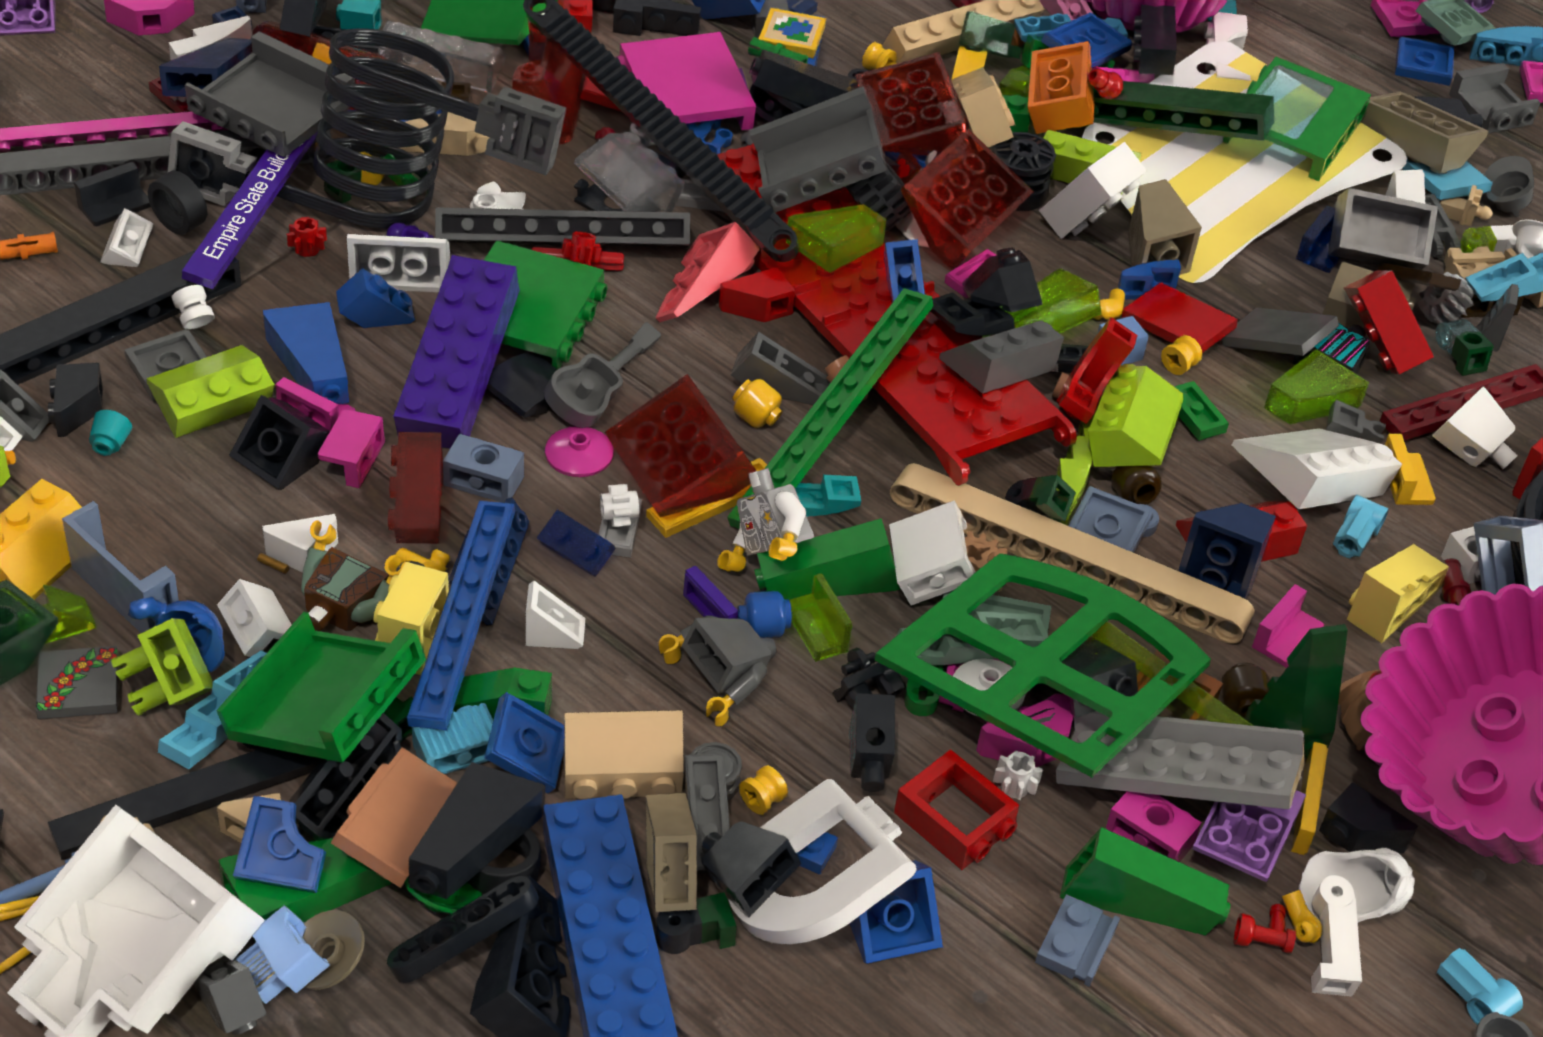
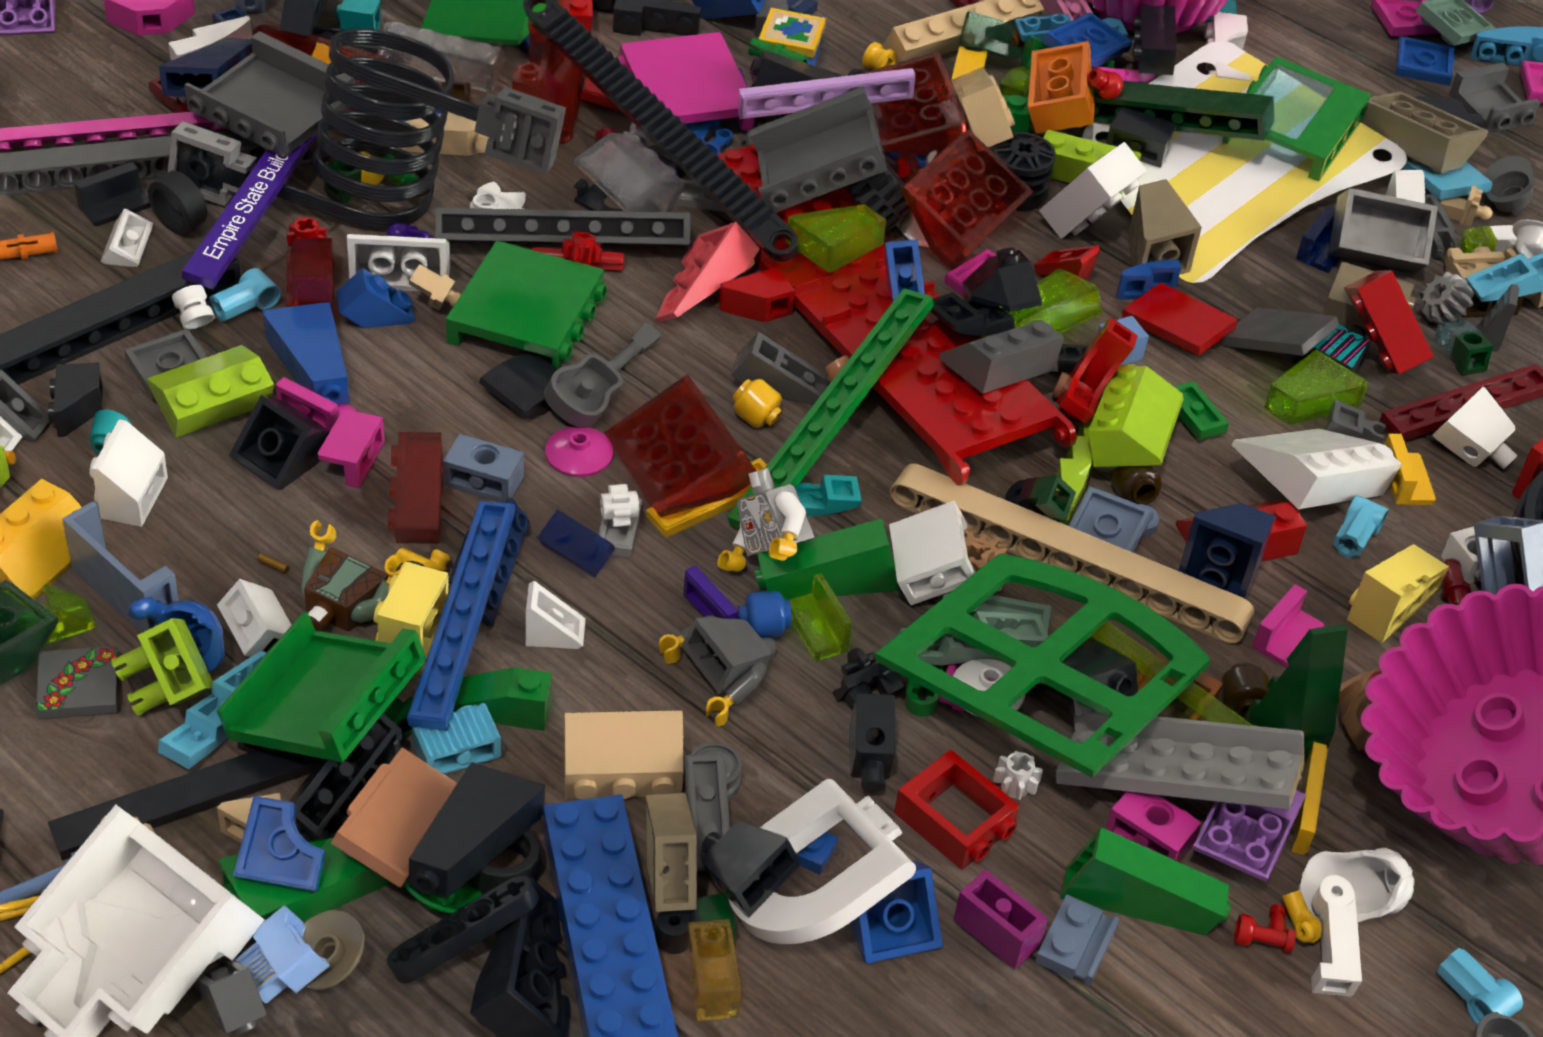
(127, 475): none -> white slope
(252, 290): none -> medium azure piece
(291, 540): white slope -> none
(310, 272): none -> clear red wedge
(435, 286): none -> tan piece
(458, 349): dark purple brick -> none
(526, 742): blue tile -> none
(714, 970): none -> clear yellow slope
(763, 790): yellow wheel -> none
(797, 96): none -> lavender tile
(1000, 919): none -> magenta brick
(1053, 713): dark pink slope -> none
(1077, 261): none -> red slope
(1113, 306): yellow arm -> none
(1142, 134): none -> black panel
(1181, 355): yellow wheel -> none
(1366, 823): black slope -> none
(1422, 277): dark brown tile -> none

